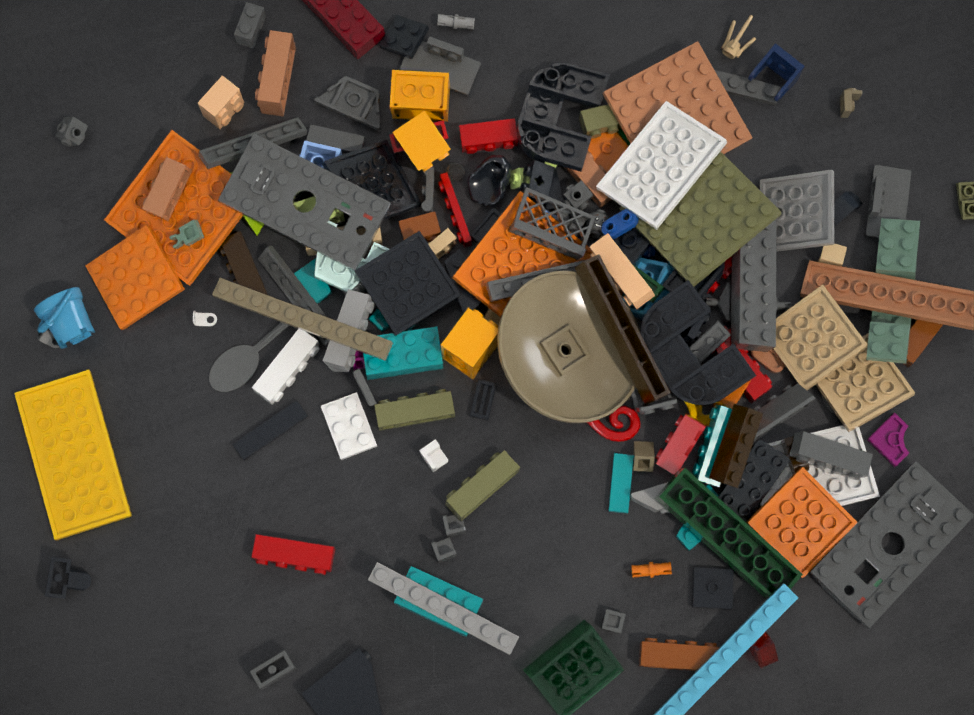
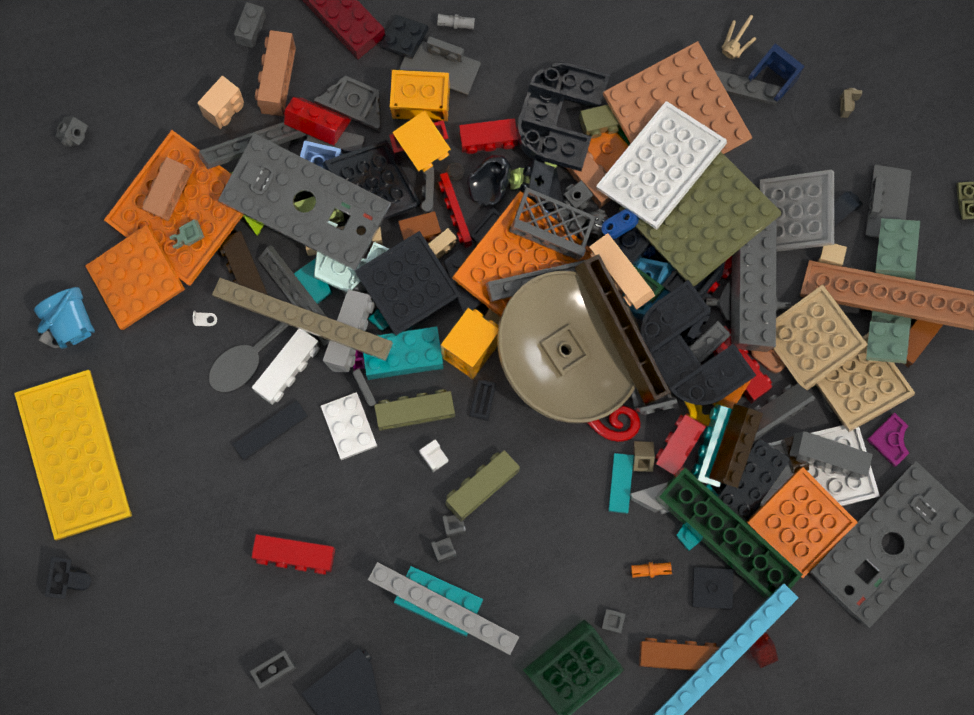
(315, 120): none -> red slope

